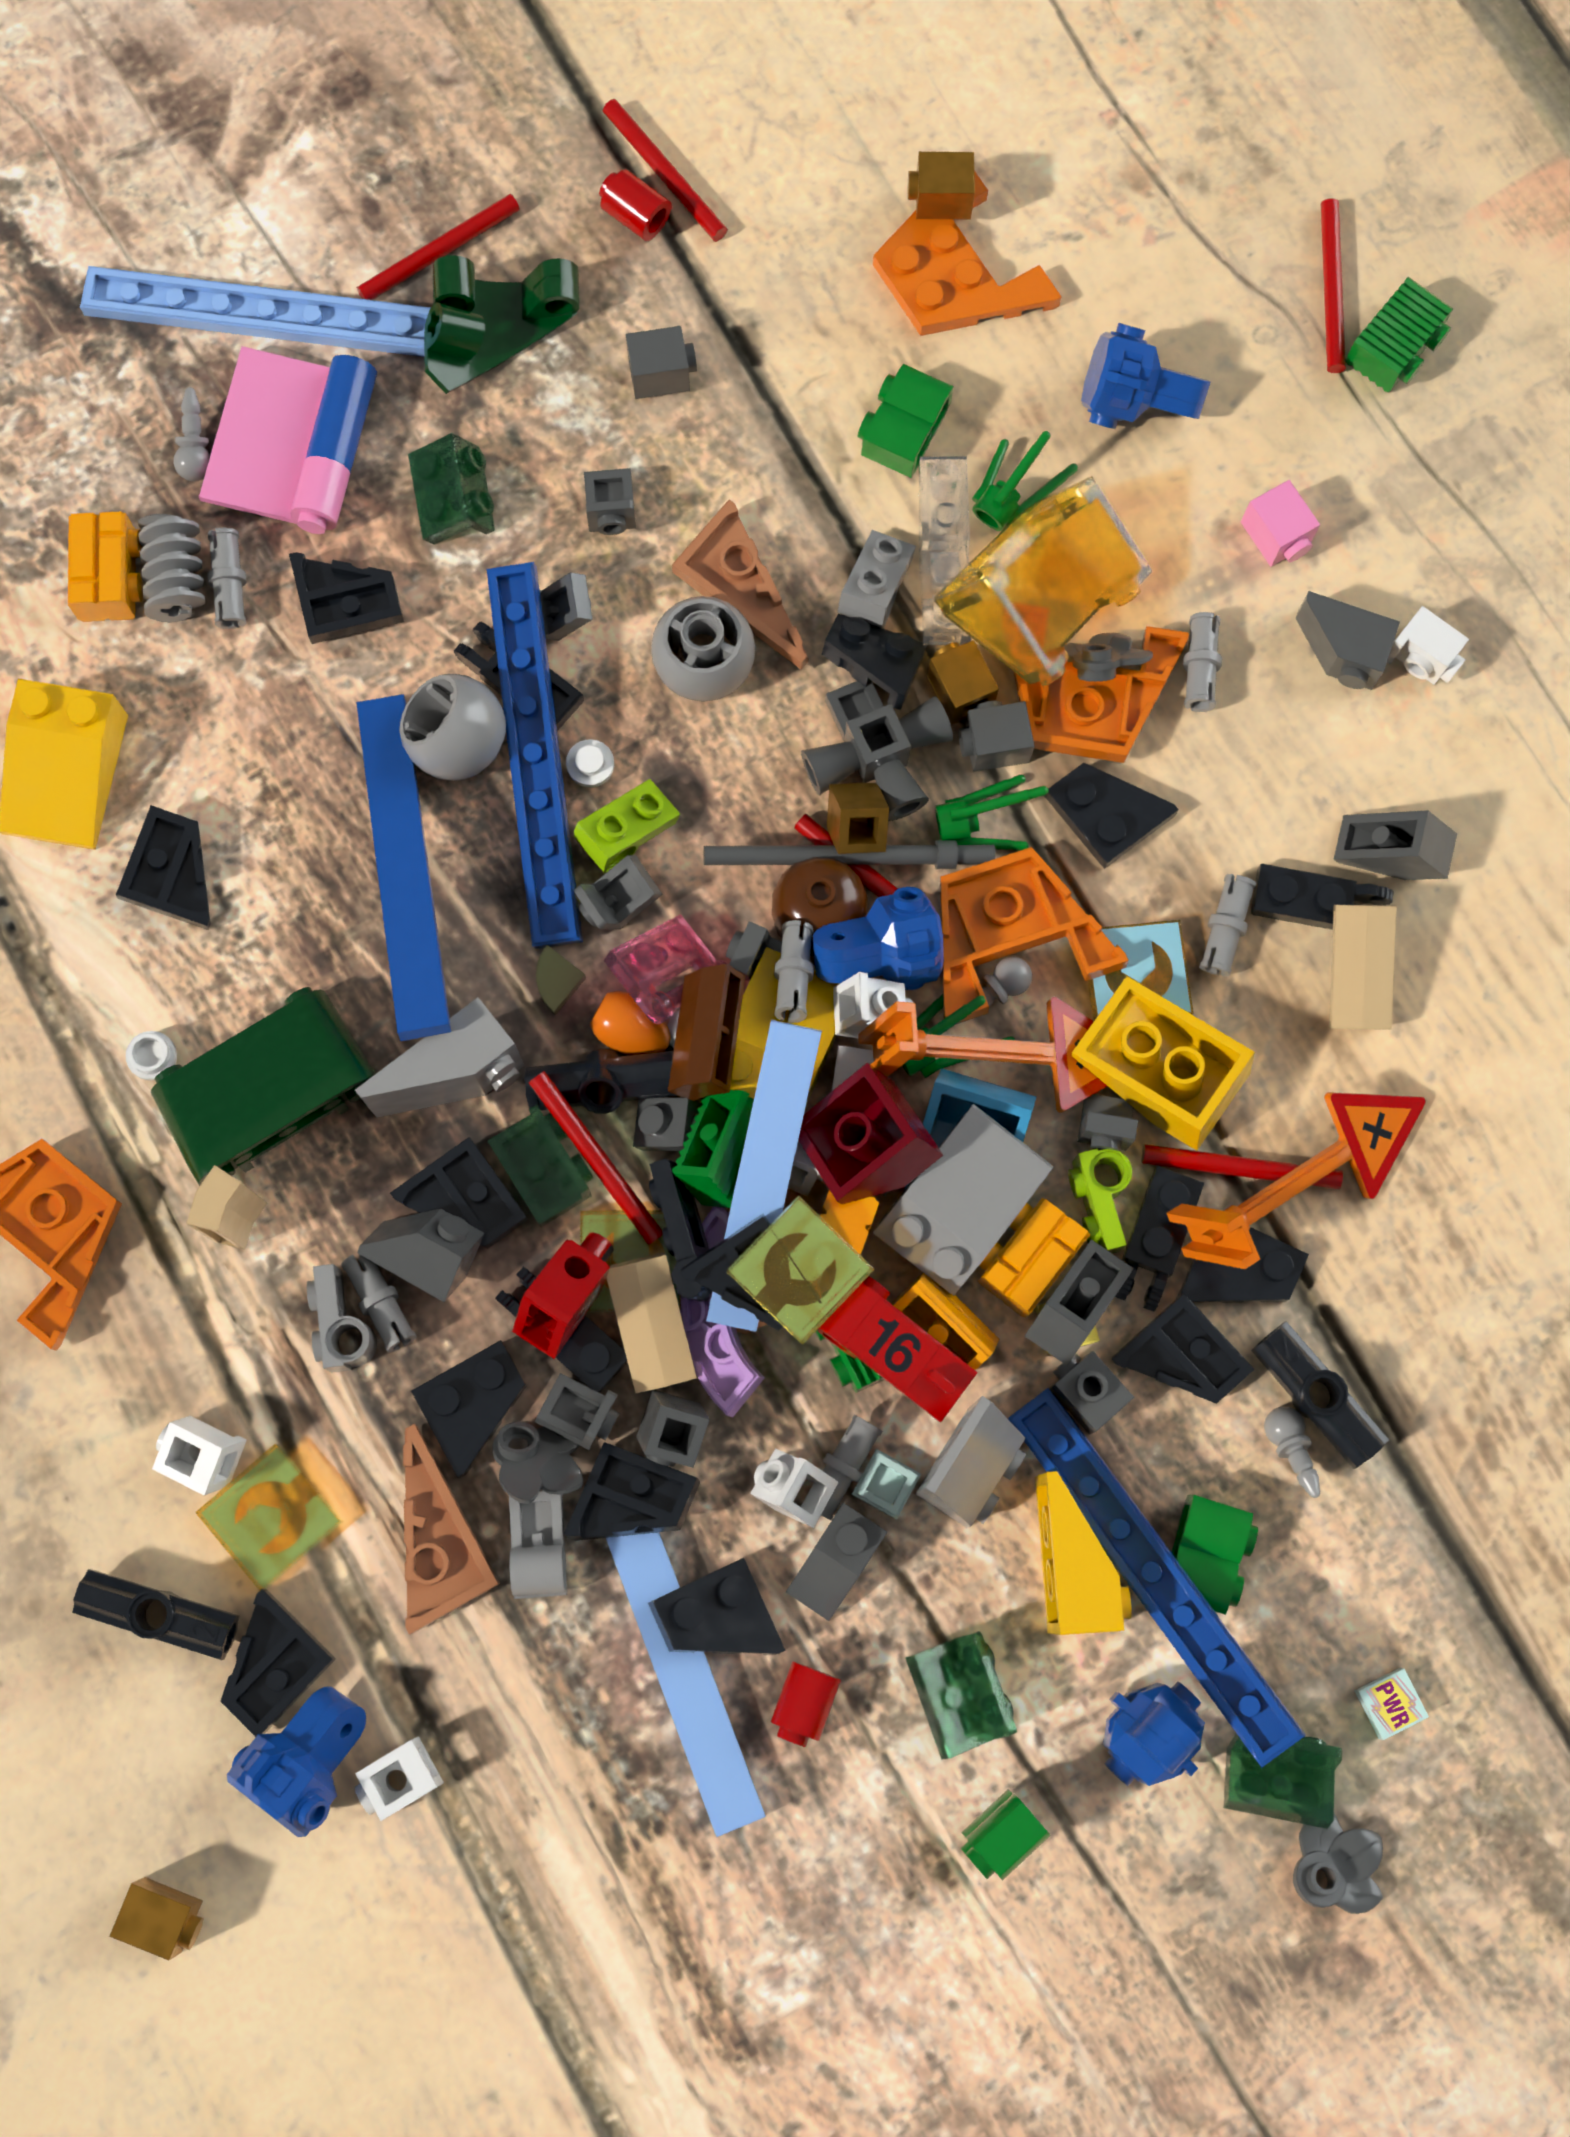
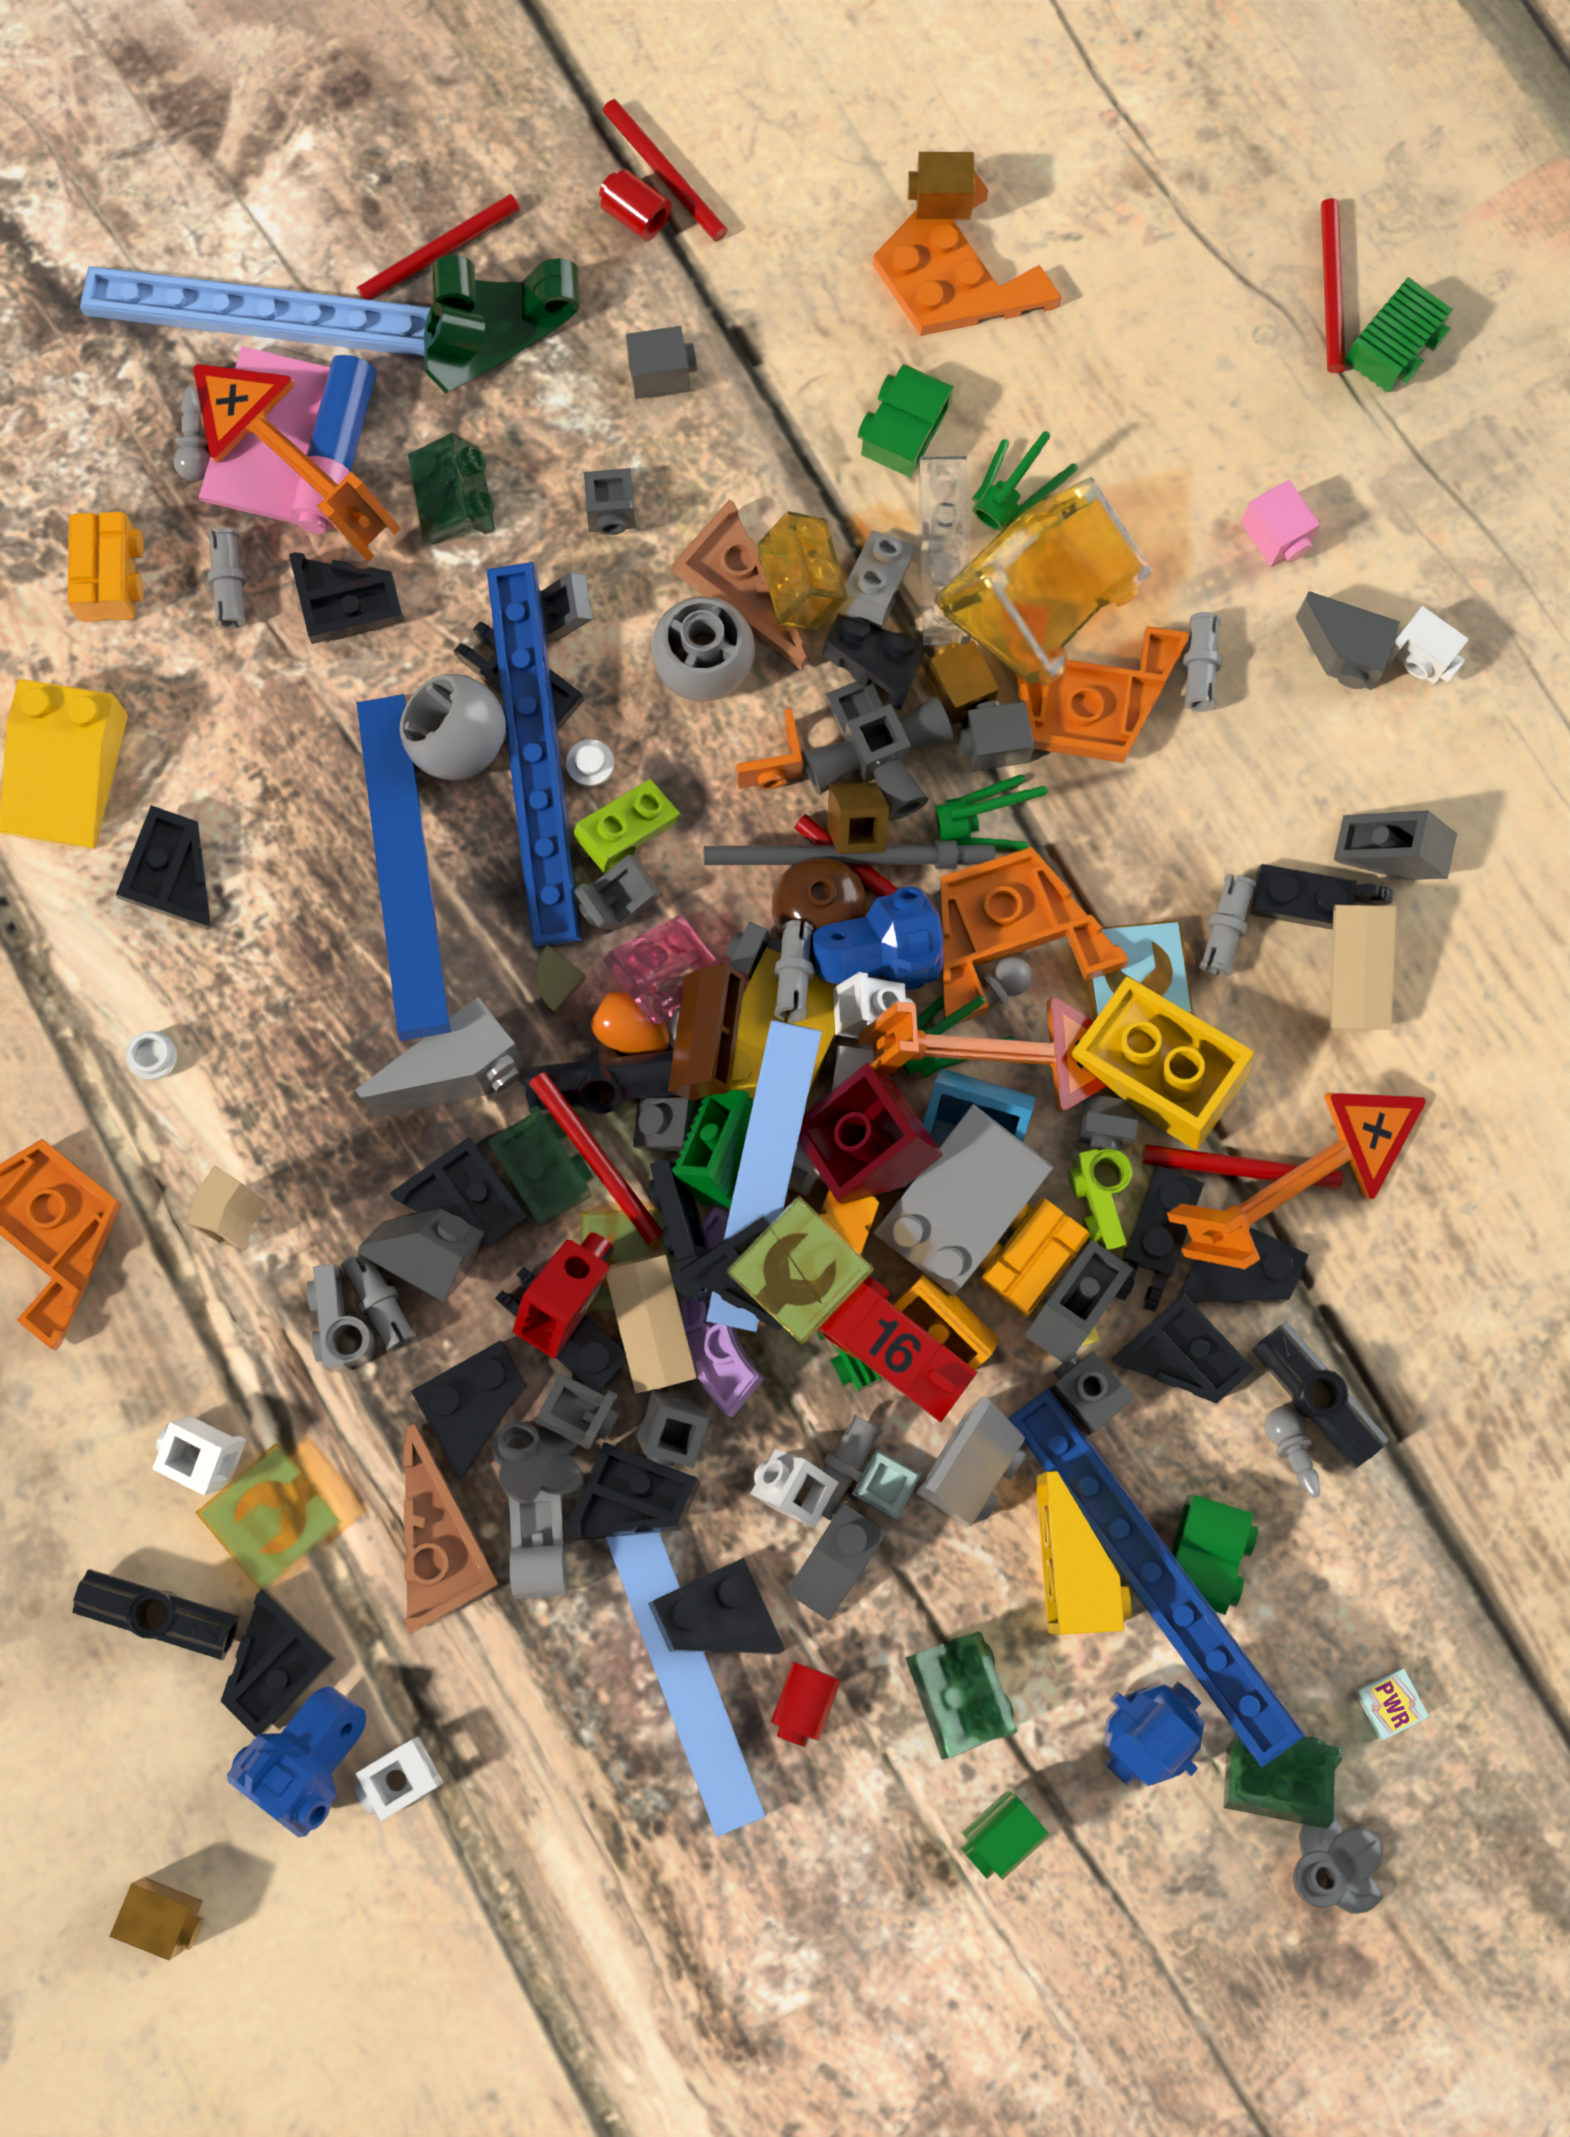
(170, 567): light grey piece -> none
(237, 404): none -> orange piece
(262, 1085): dark green windscreen -> none
(774, 771): none -> orange bracket
(802, 570): none -> clear yellow brick
(1103, 655): dark grey plate -> none
(1107, 811): black wing -> none
(1128, 379): blue piece -> none

